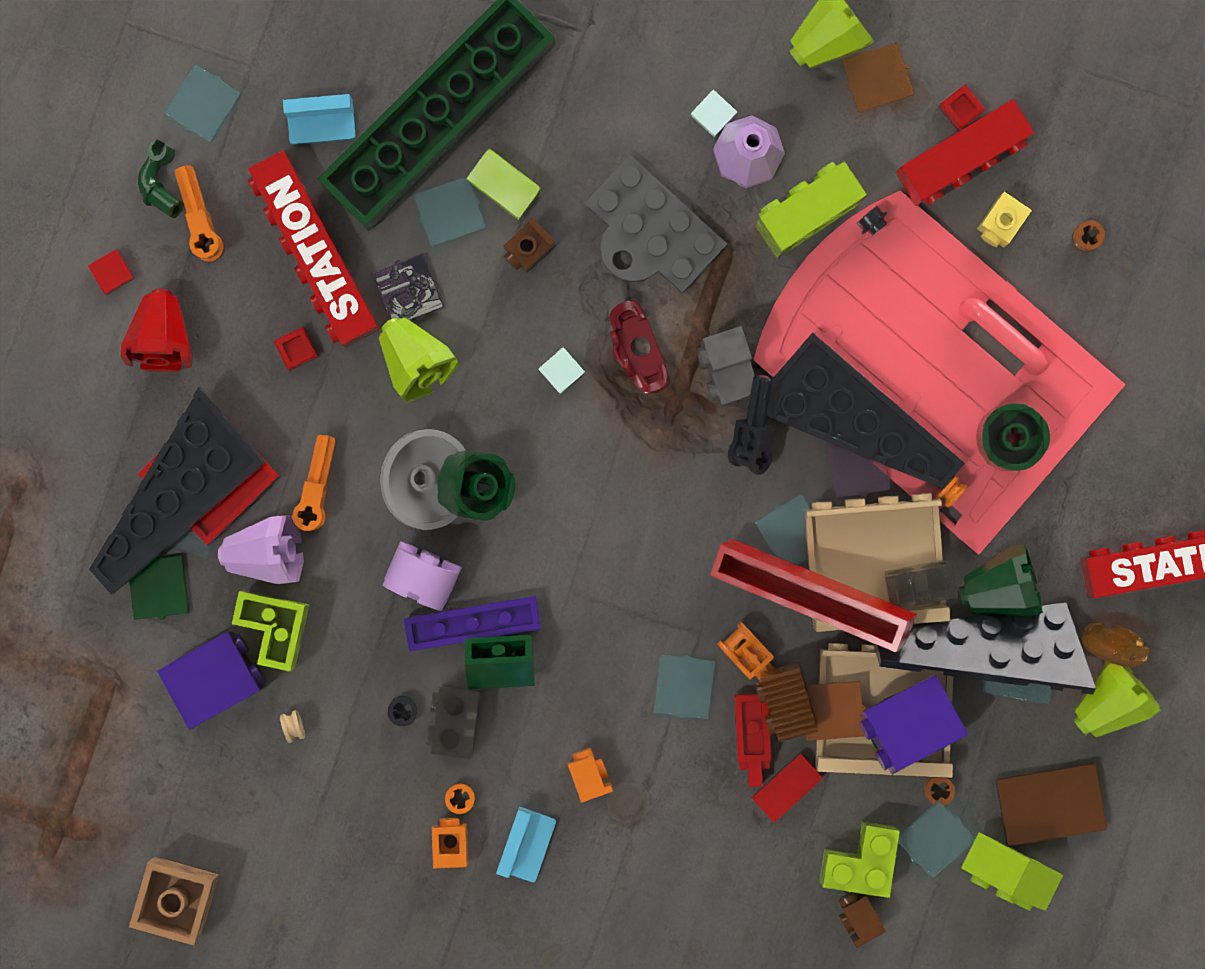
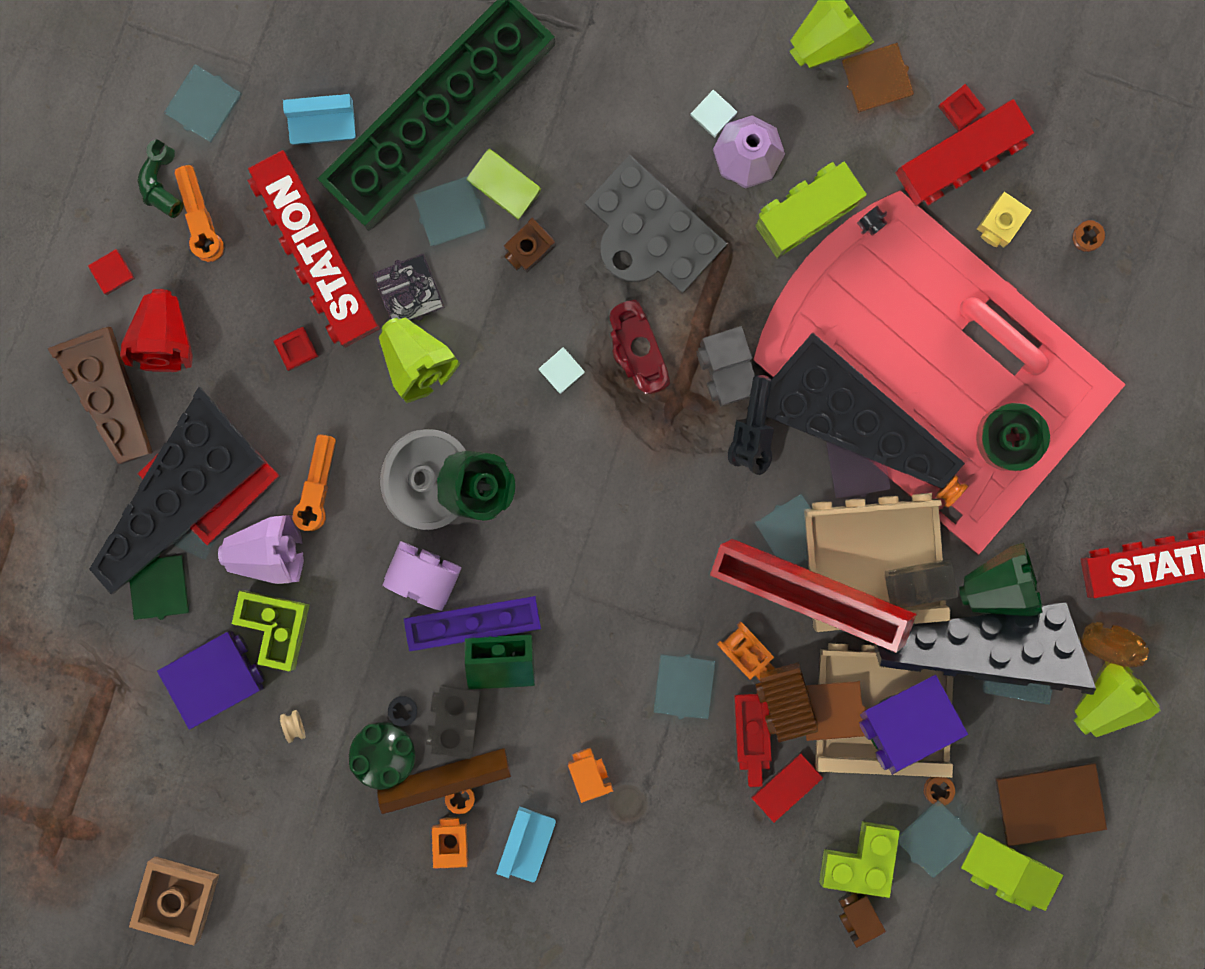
(101, 381): none -> reddish brown wing
(381, 756): none -> dark green dish
(445, 781): none -> reddish brown tile

